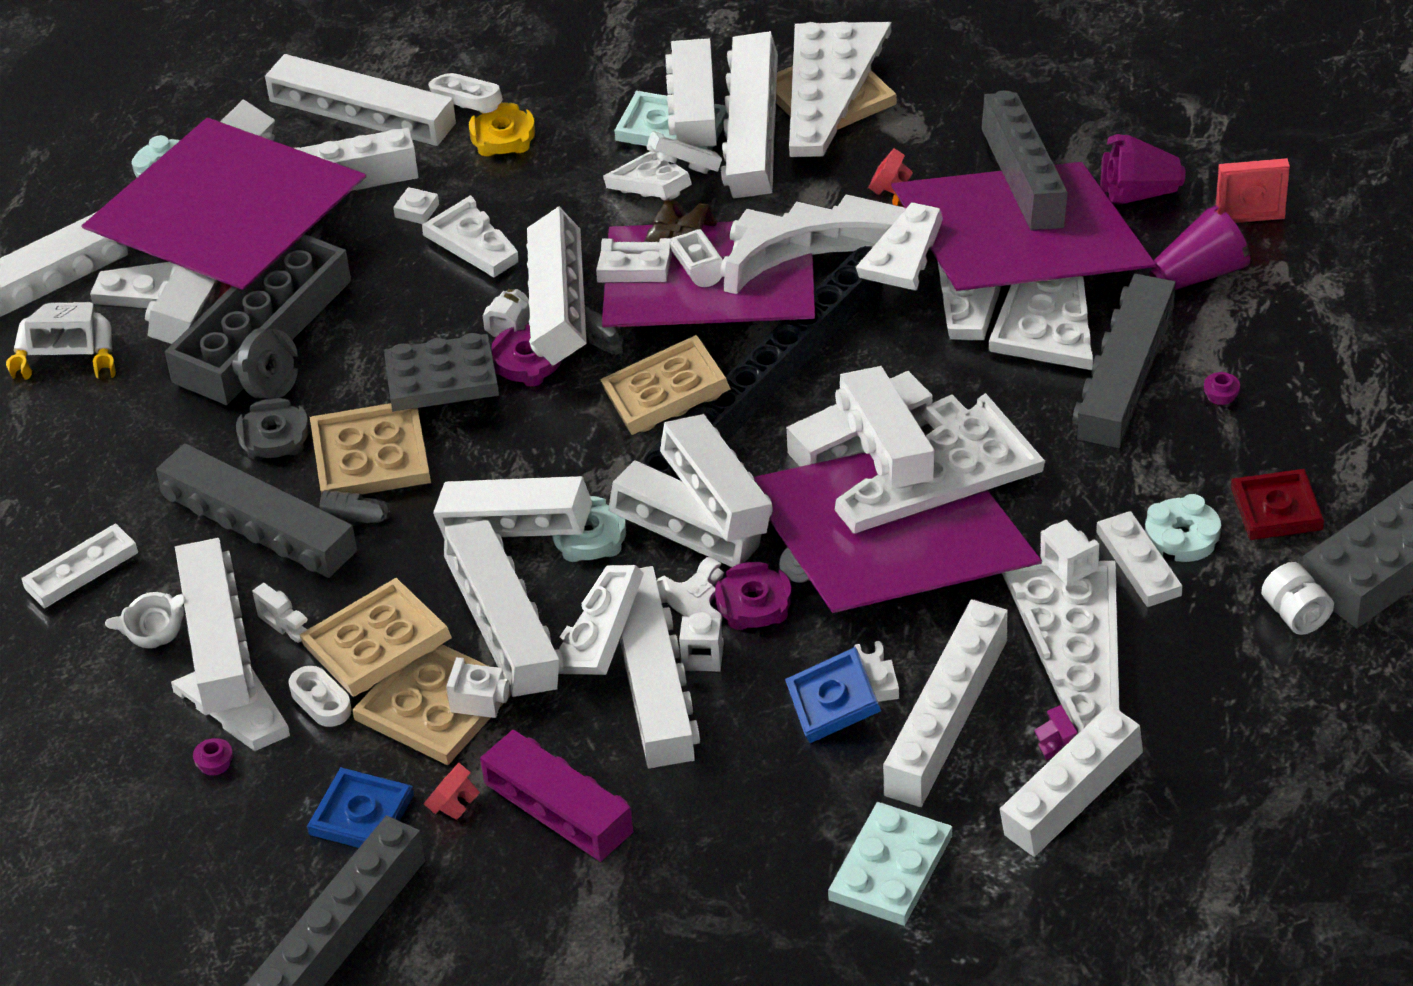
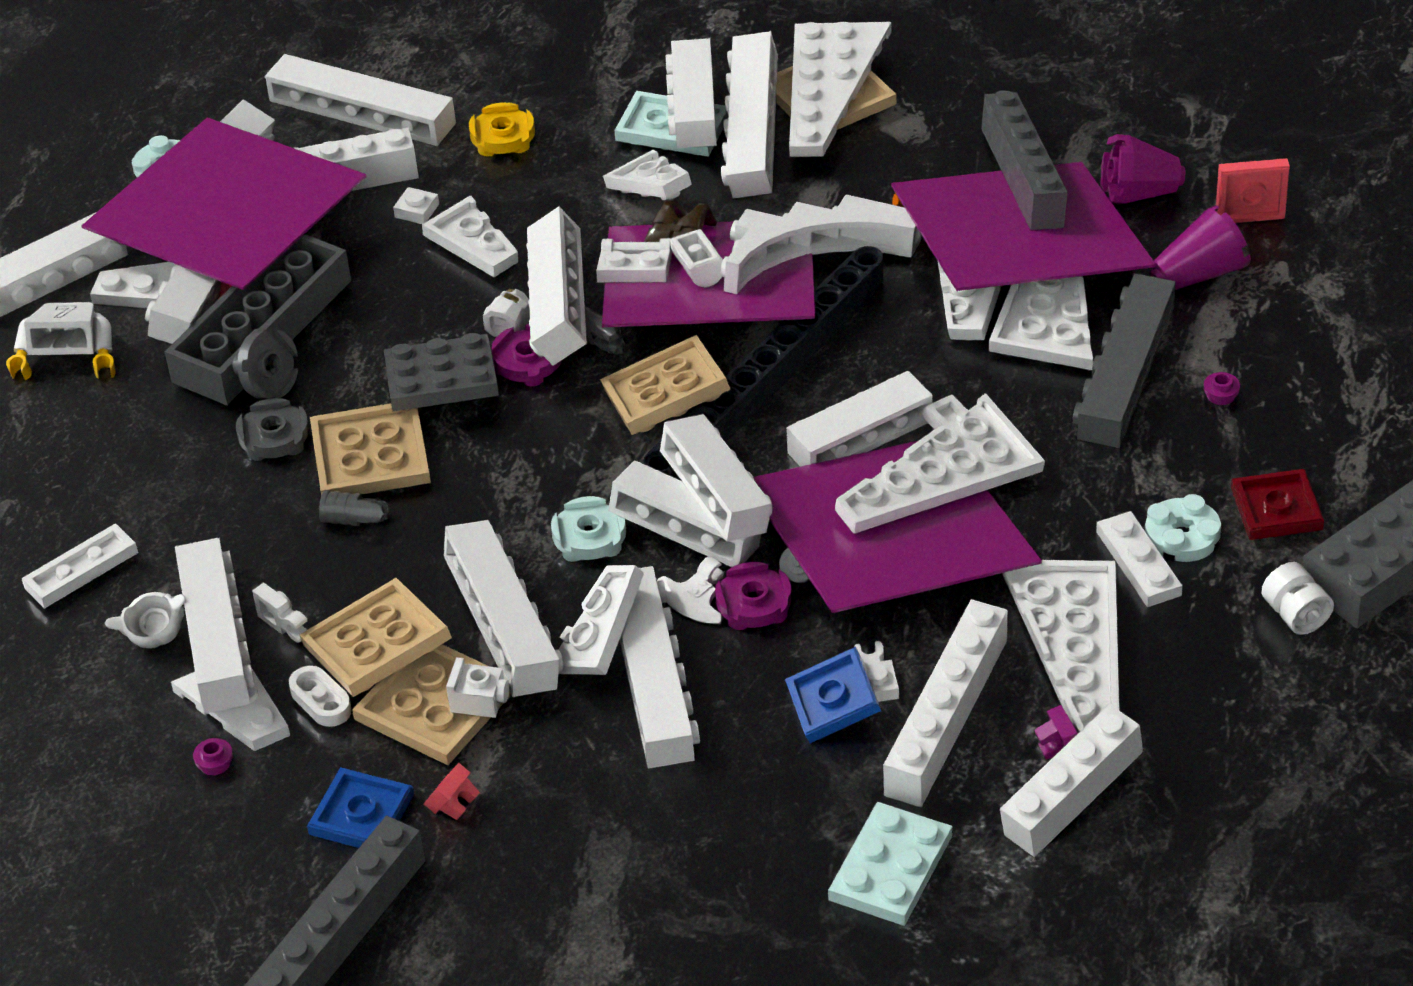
(257, 510): dark grey brick -> none
(468, 92): white plate -> none
(517, 505): white brick -> none
(557, 795): magenta brick -> none
(671, 149): white plate -> none
(701, 632): white brick -> none
(885, 427): white brick -> none
(890, 171): coral tile -> none
(903, 248): white wing -> none
(1068, 552): white brick -> none

